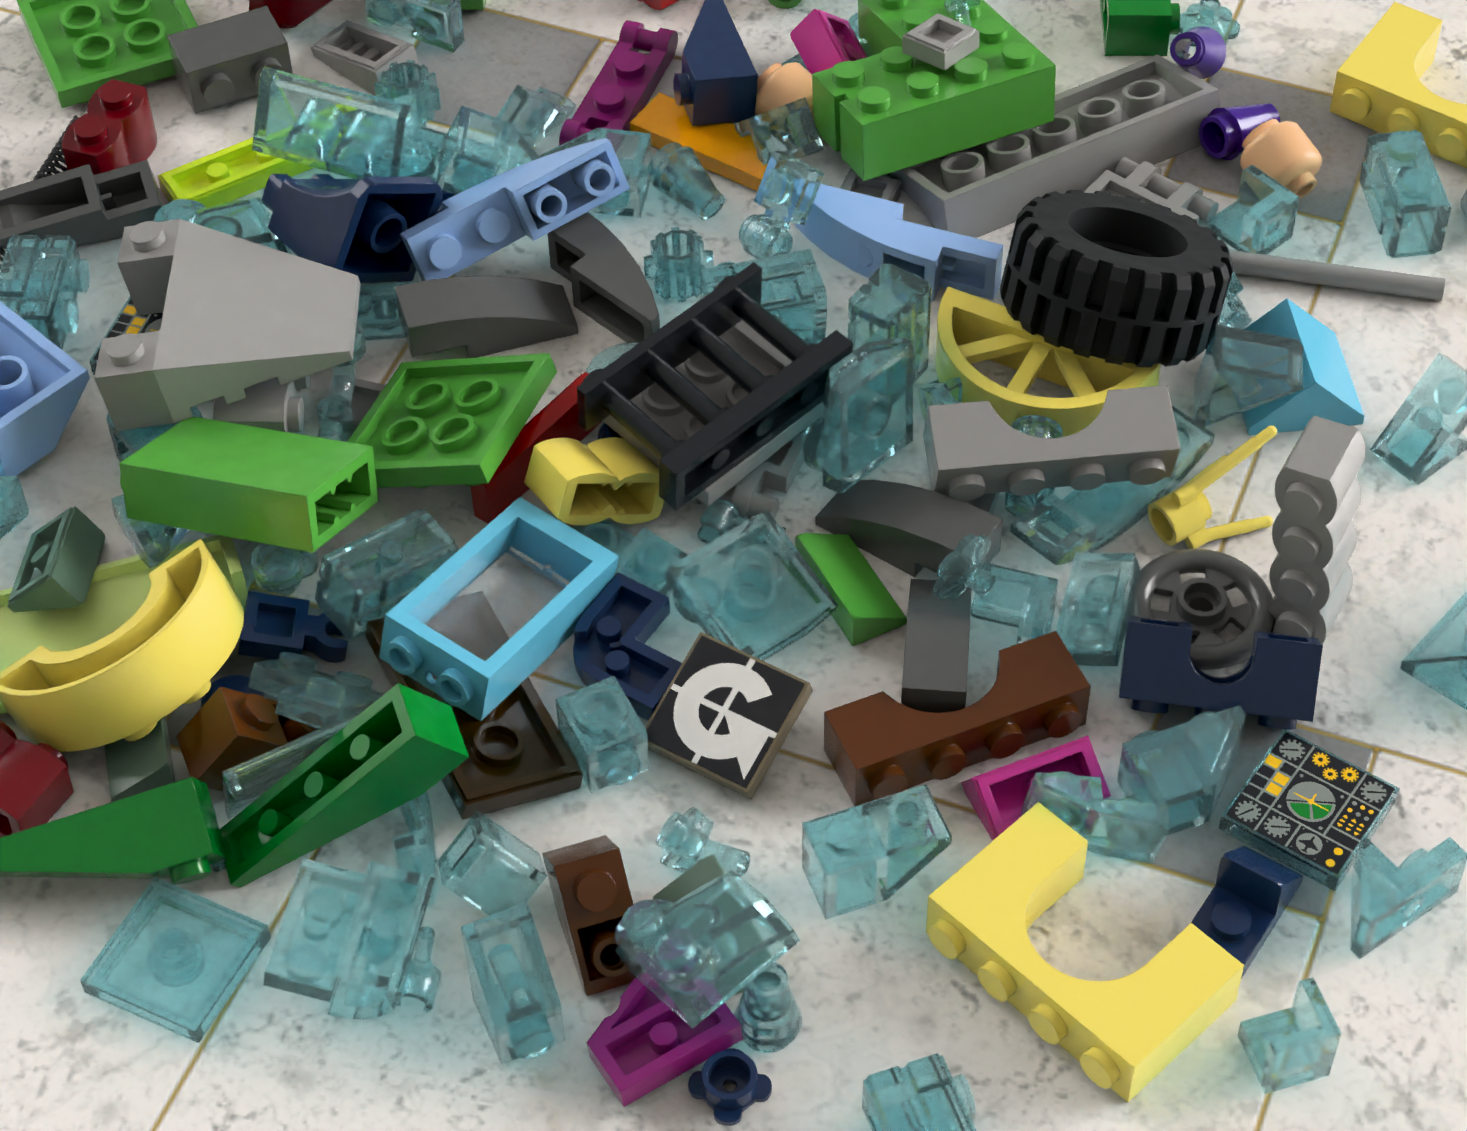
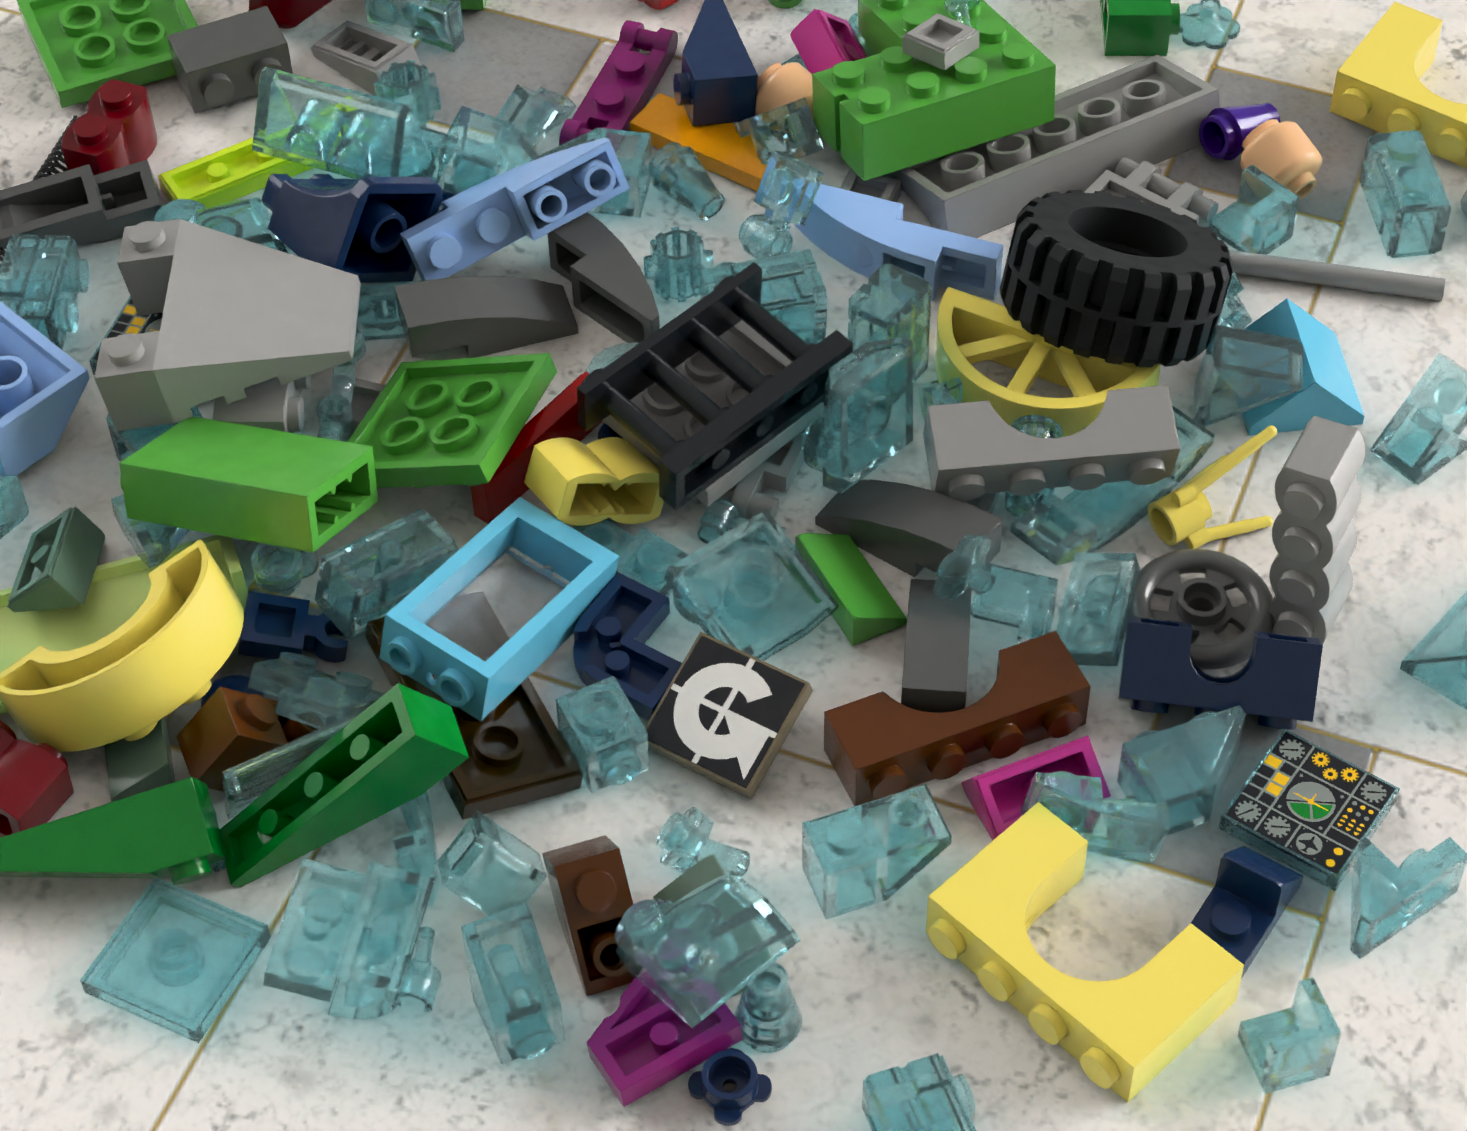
(1209, 51): cone -> none

